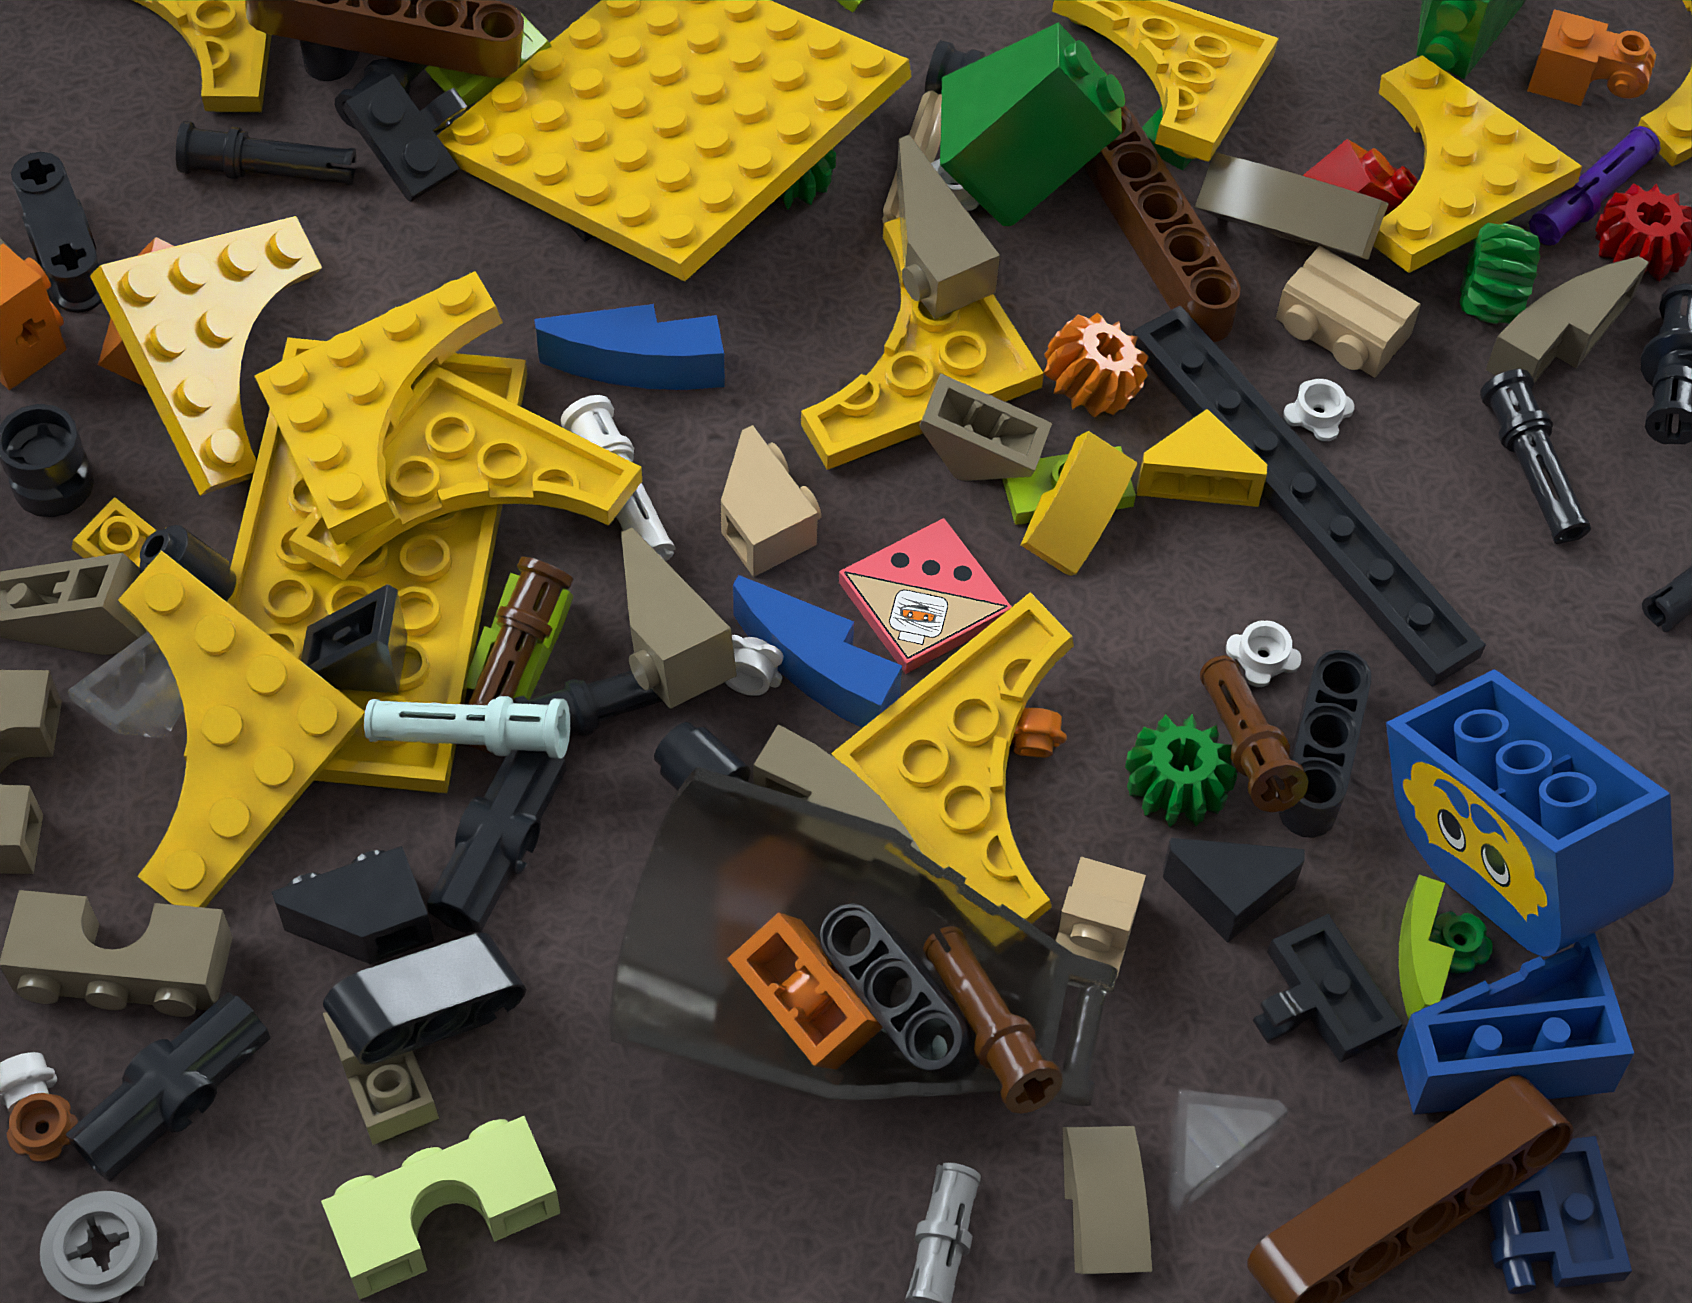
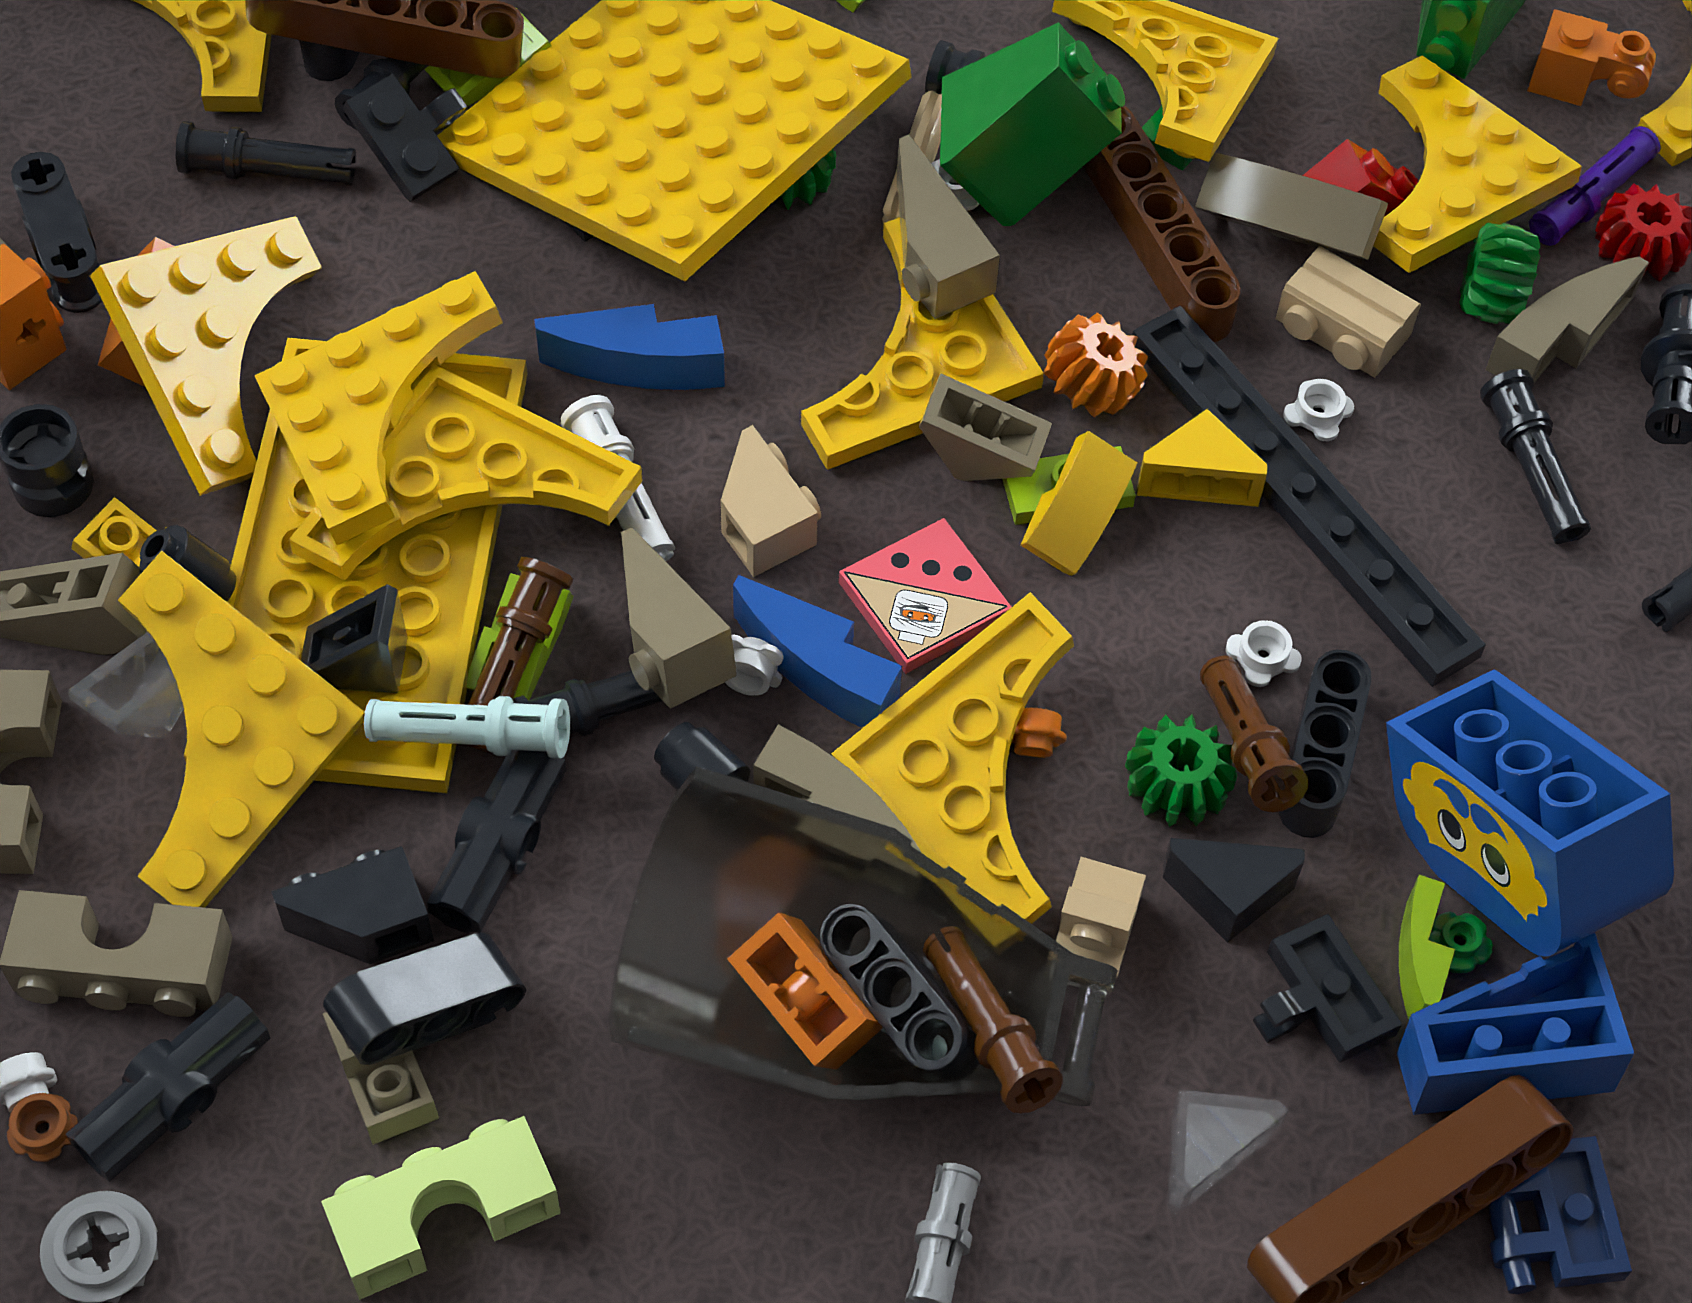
(1108, 1199): dark tan slope -> none

